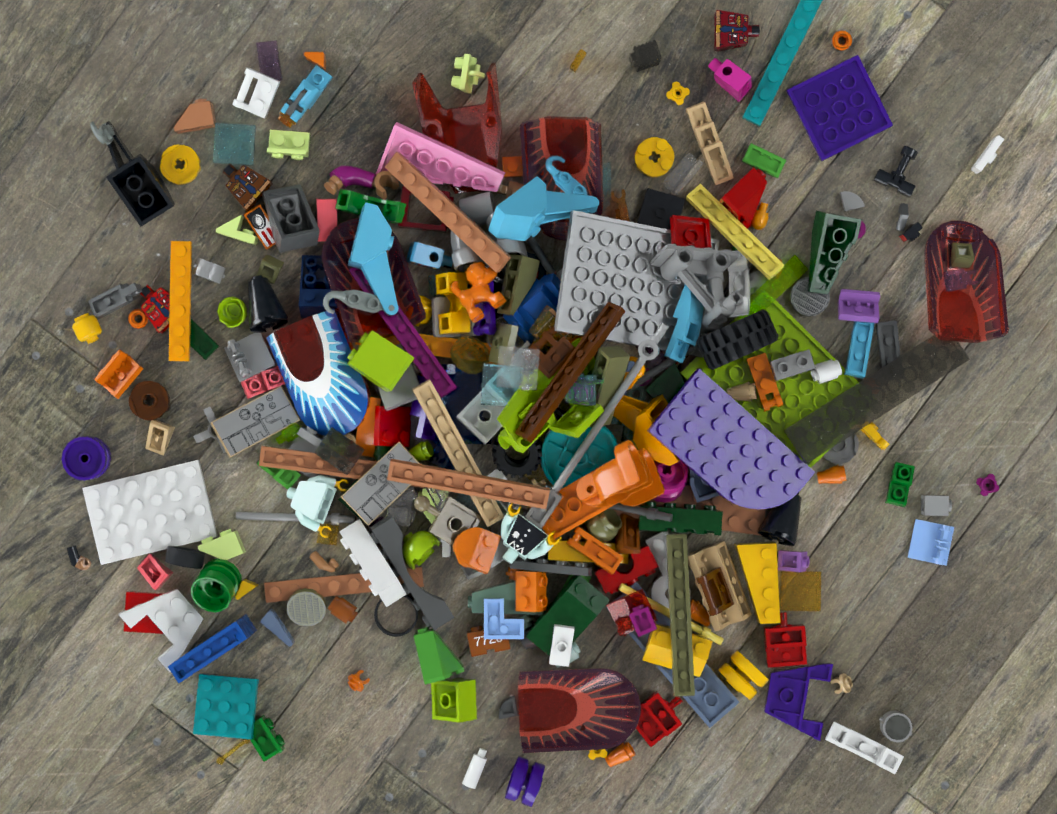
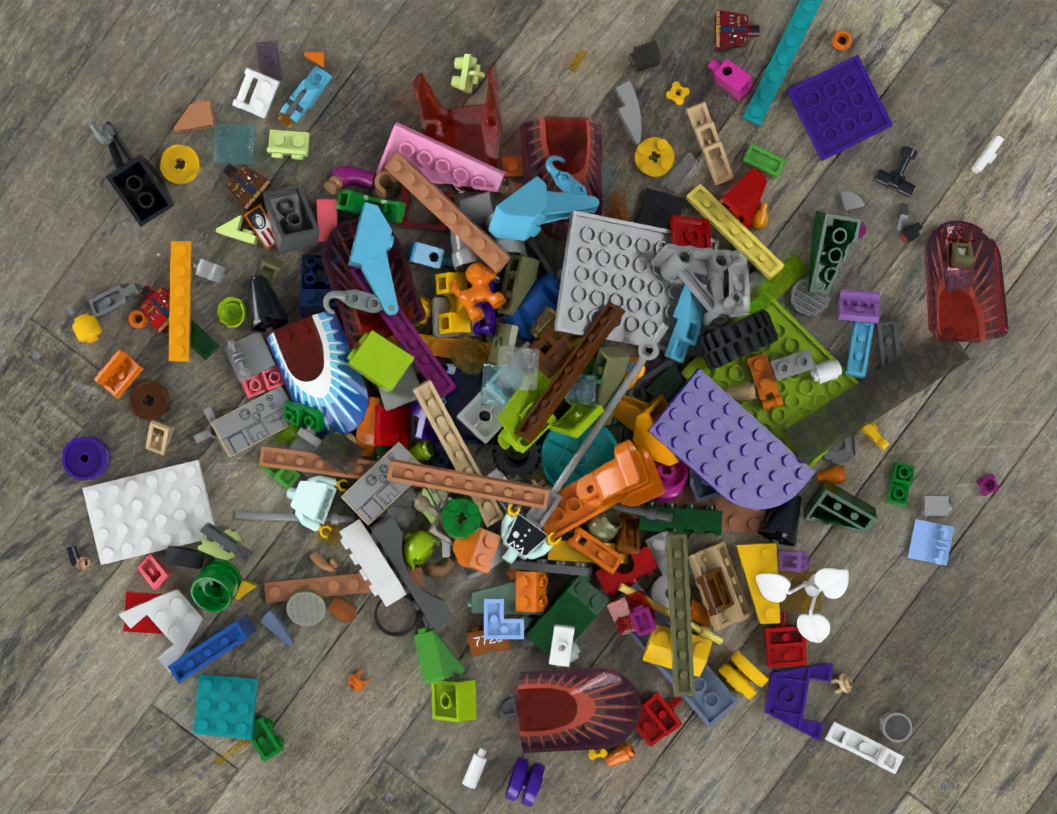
(227, 542): none -> dark grey hinge
(303, 414): none -> green slope
(440, 571): none -> medium nougat arm
(454, 509): none -> green plate
(630, 111): none -> light grey slope
(829, 580): none -> white plant
(840, 508): none -> dark green wedge

